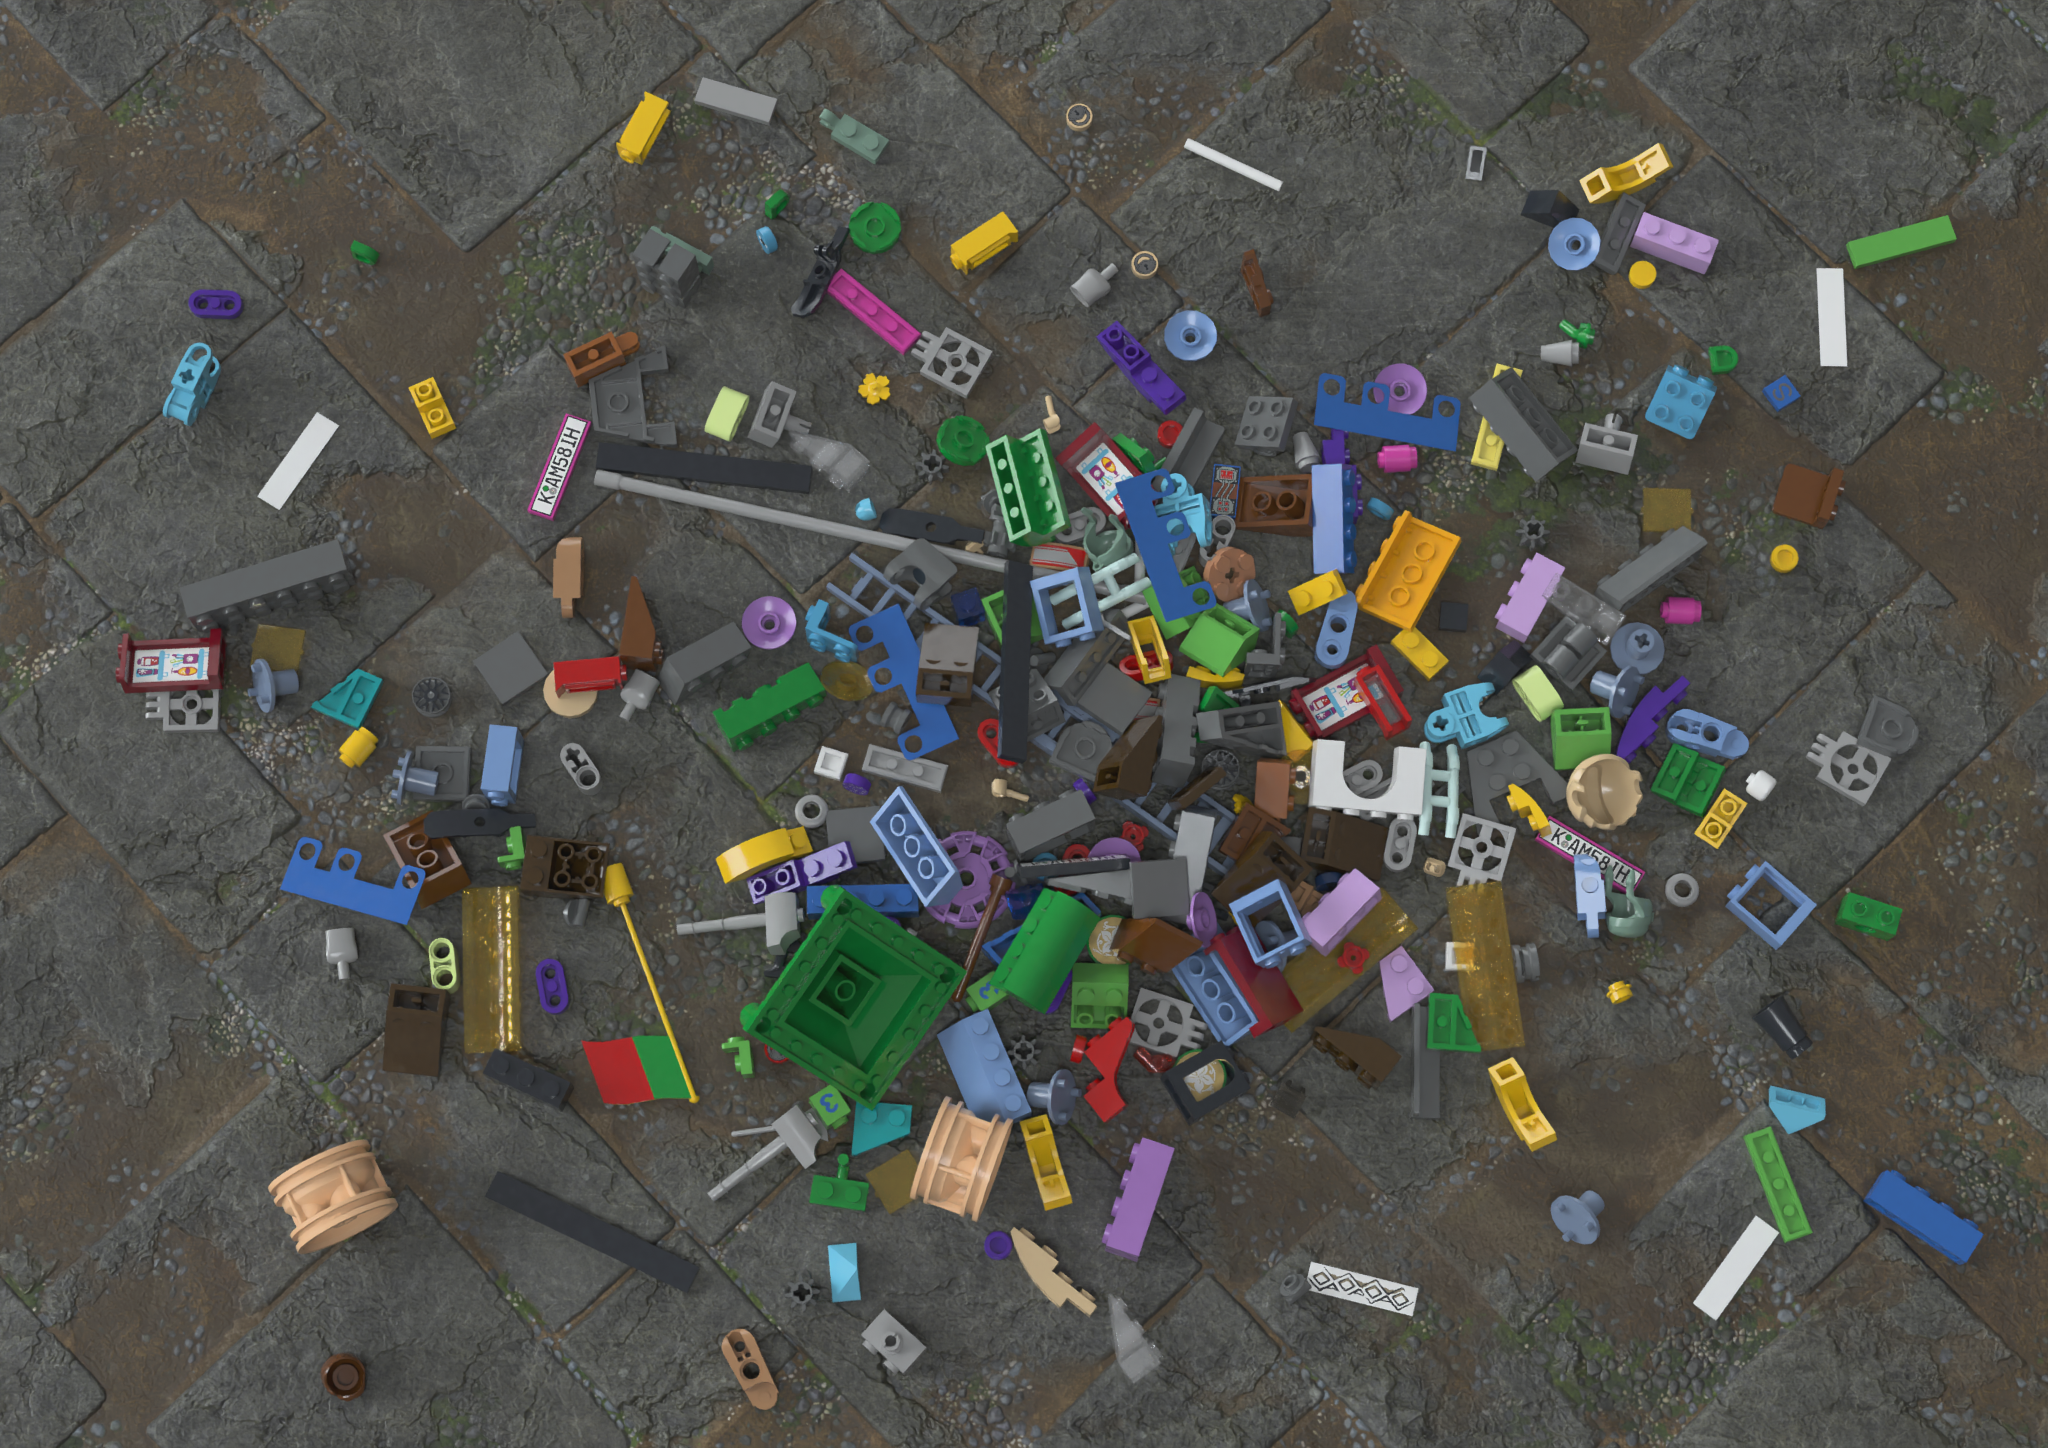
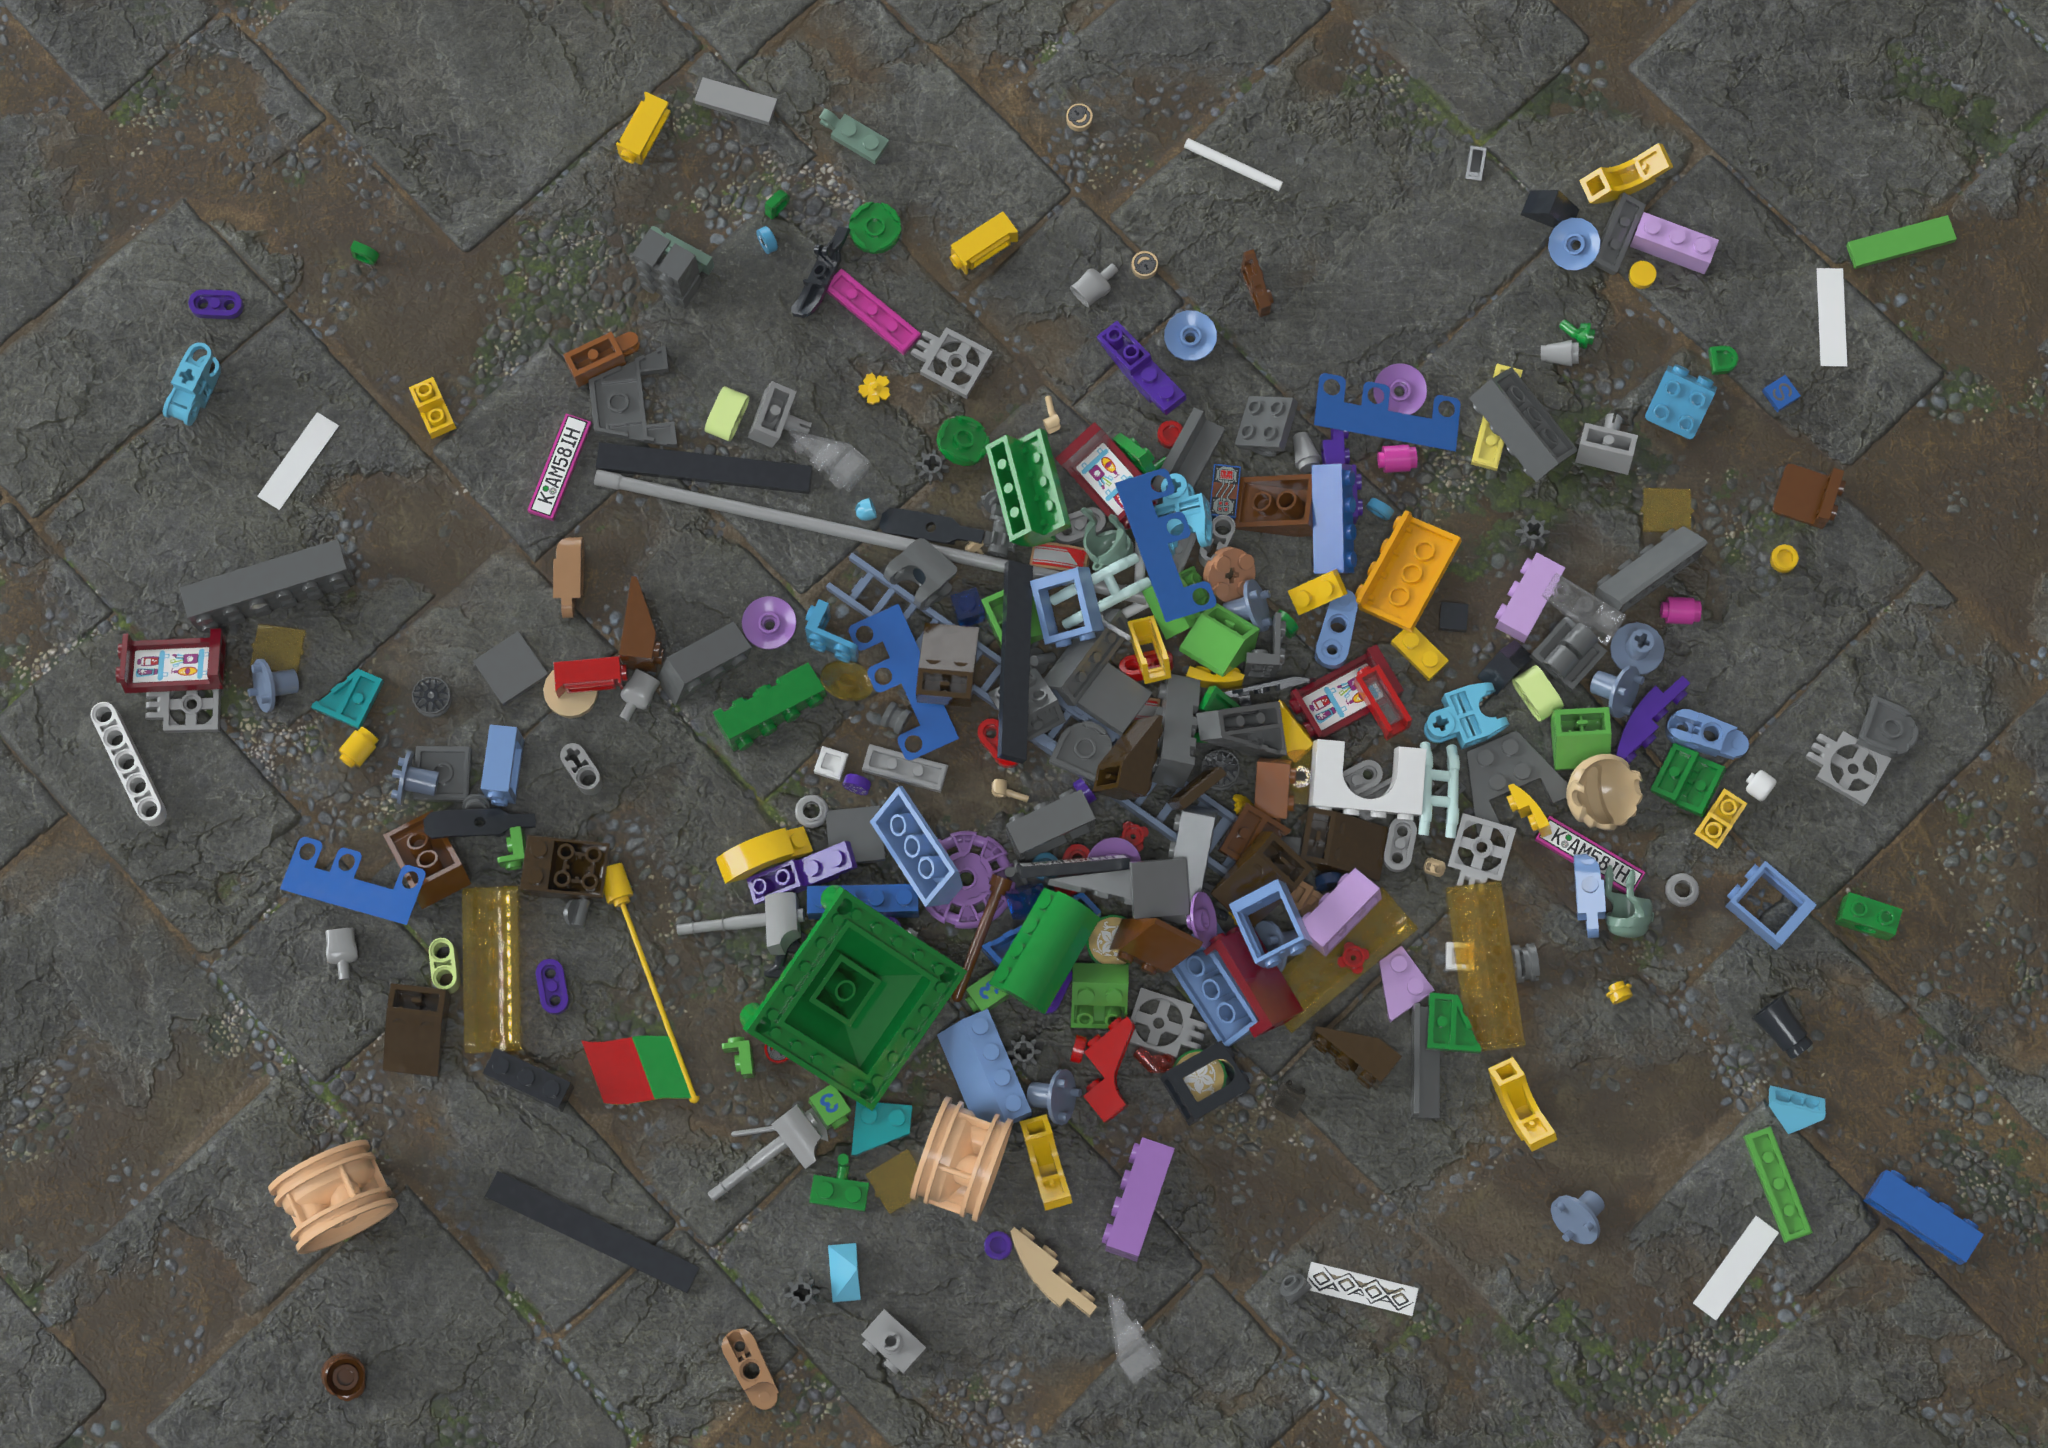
(120, 754): none -> white beam

